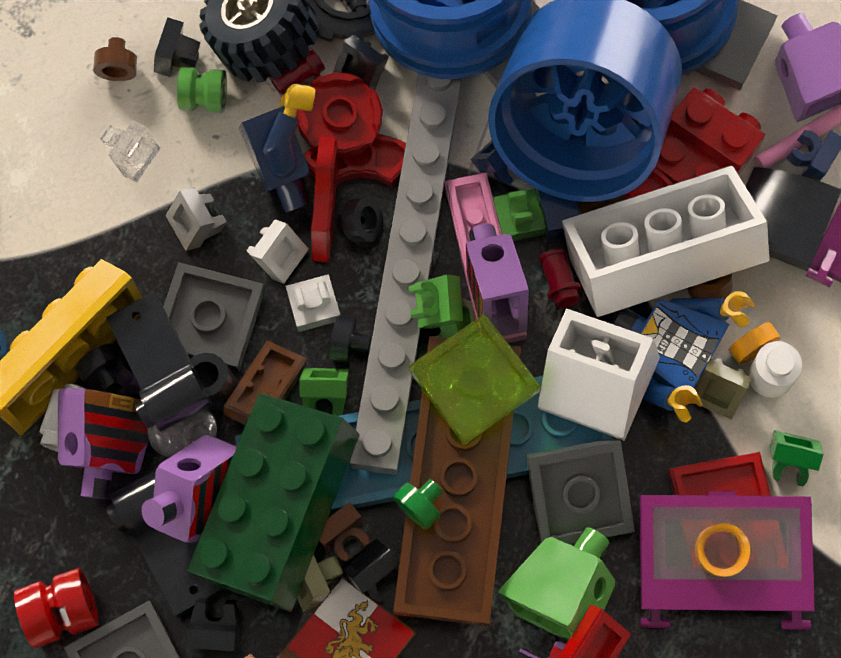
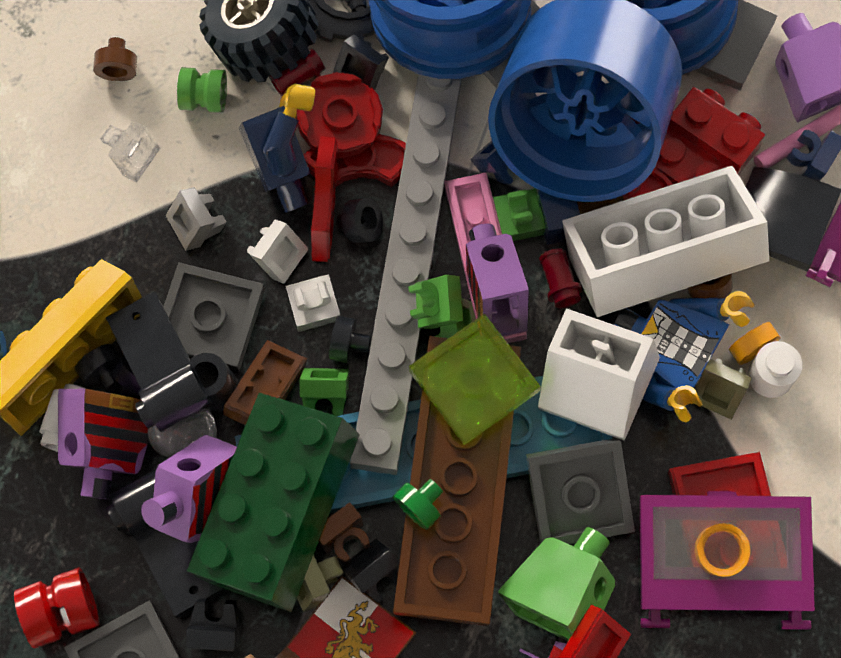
(175, 49): black tile -> none
(795, 451): green tile -> none

